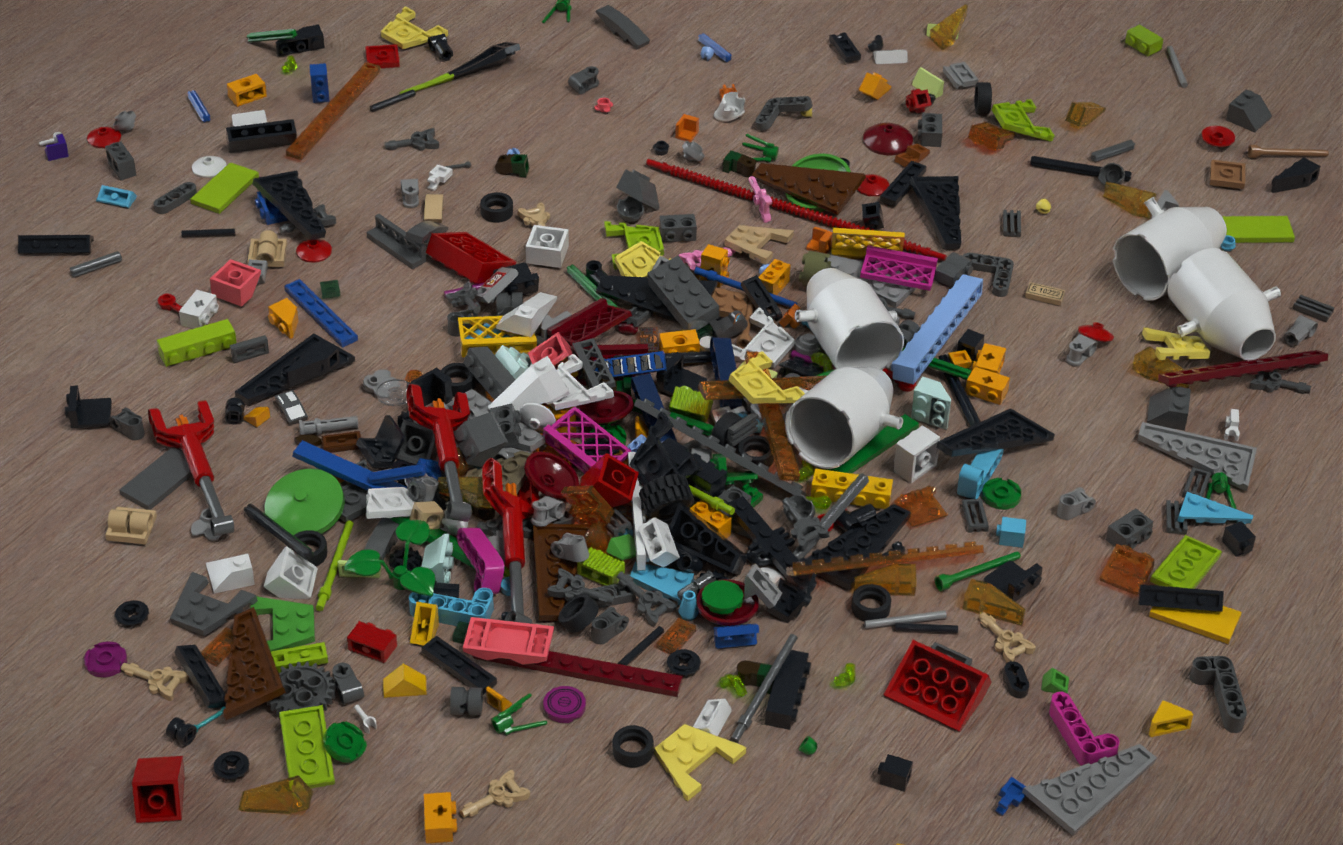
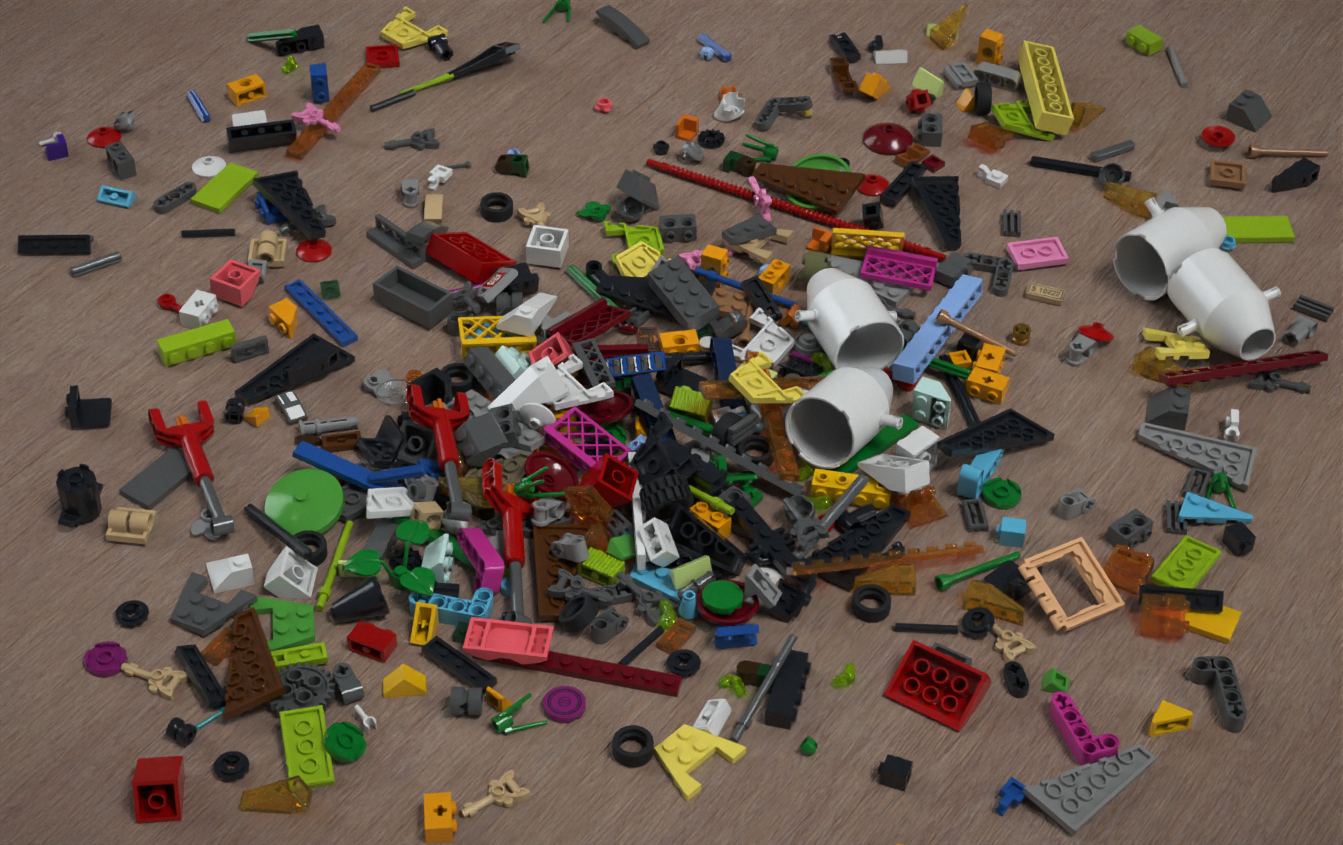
(78, 496): none -> black container
(128, 424): dark grey piece -> none
(314, 116): none -> bright pink piece
(361, 602): none -> black cone
(413, 296): none -> dark grey piece
(526, 487): none -> green plant
(584, 80): dark grey piece -> none
(595, 210): none -> green plate
(668, 616): none -> clear neon green arm
(682, 575): none -> yellowish green slope
(706, 138): none -> black gear
(748, 230): none -> dark grey wing
(842, 76): none -> reddish brown slope
(897, 472): none -> white slope
(905, 619): light grey bar -> none
(933, 163): none -> dark red tile
(944, 318): none -> medium nougat piece
(966, 101): none -> light orange slope
(977, 614): none -> black gear
(990, 47): none -> light orange brick
(993, 178): none -> white plate
(998, 76): none -> light grey beam
(1021, 334): none -> pearl gold wheel
(1037, 253): none -> bright pink plate
(1043, 206): light yellow hinge -> none
(1045, 88): none -> light yellow brick
(1091, 572): none -> light nougat hinge
(1164, 615): none -> clear orange plate

